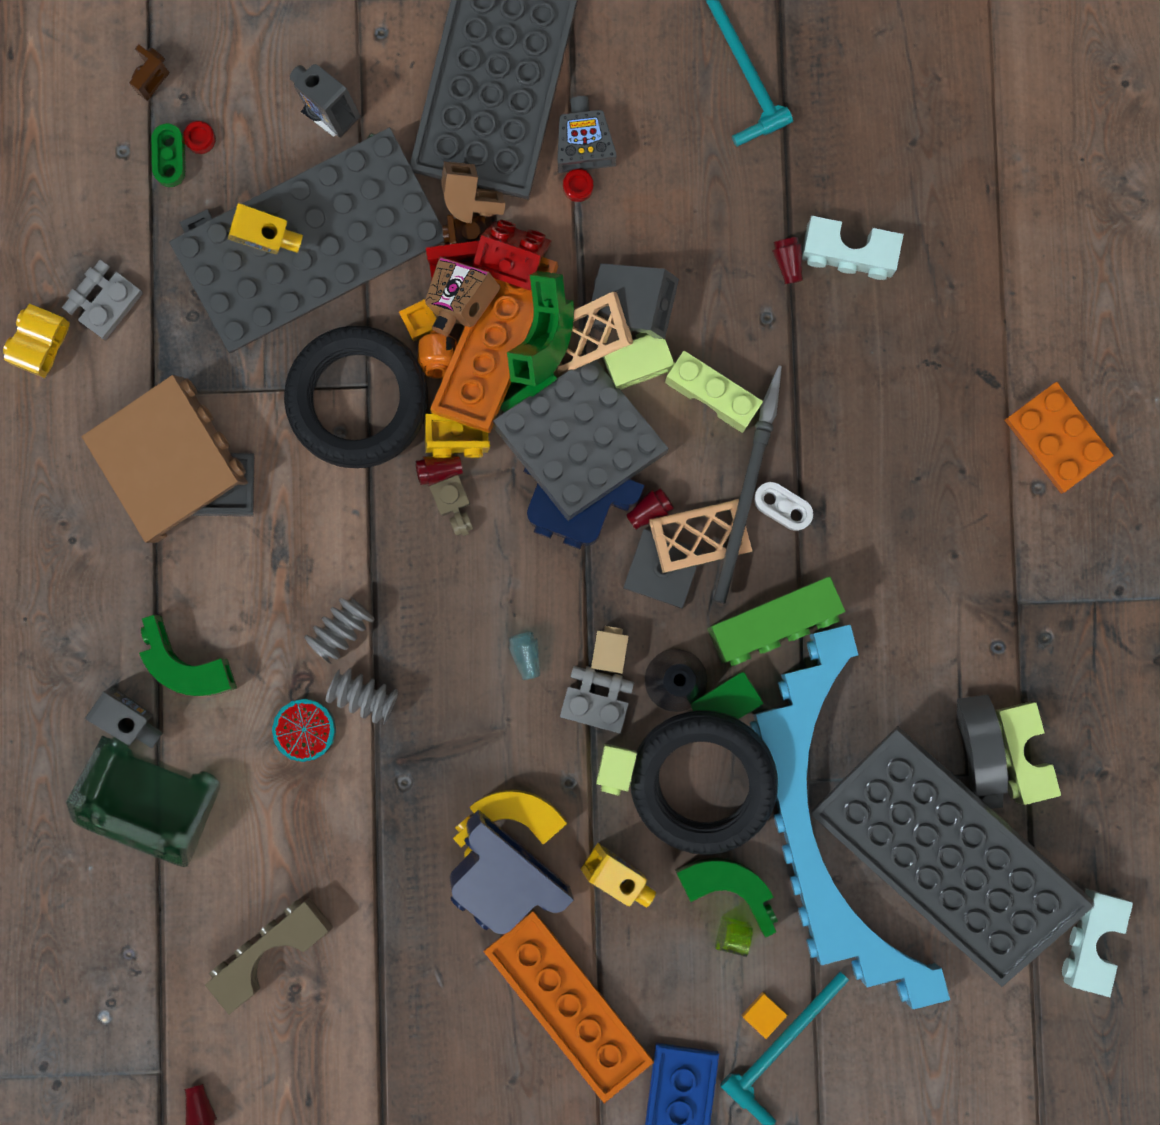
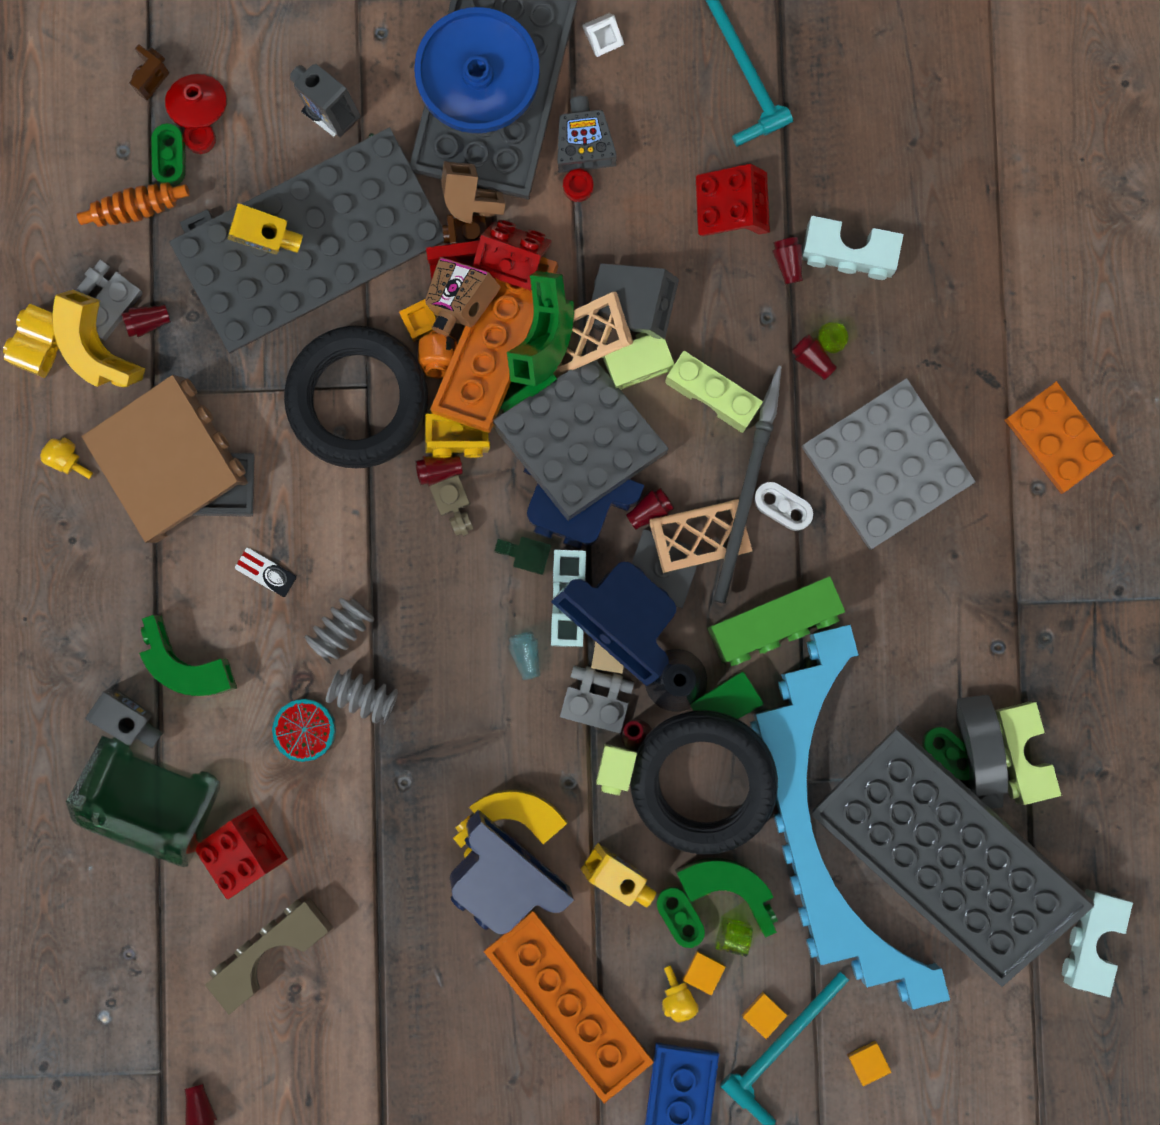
(61, 456): none -> yellow piece
(81, 347): none -> yellow arch
(133, 204): none -> orange piece
(145, 319): none -> dark red cone
(198, 110): none -> red dish
(240, 853): none -> red bracket
(265, 572): none -> sticker
(477, 70): none -> blue dish
(528, 555): none -> clear green plate
(567, 567): none -> light aqua arch
(603, 34): none -> white slope
(623, 617): none -> dark blue brick
(634, 742): none -> dark red cone
(679, 916): none -> green plate
(679, 1000): none -> yellow piece
(704, 973): none -> light orange tile
(733, 200): none -> red bracket
(813, 356): none -> dark red cone
(833, 337): none -> clear neon green plate
(869, 1063): none -> light orange tile
(888, 464): none -> light grey plate
(949, 752): none -> green plate

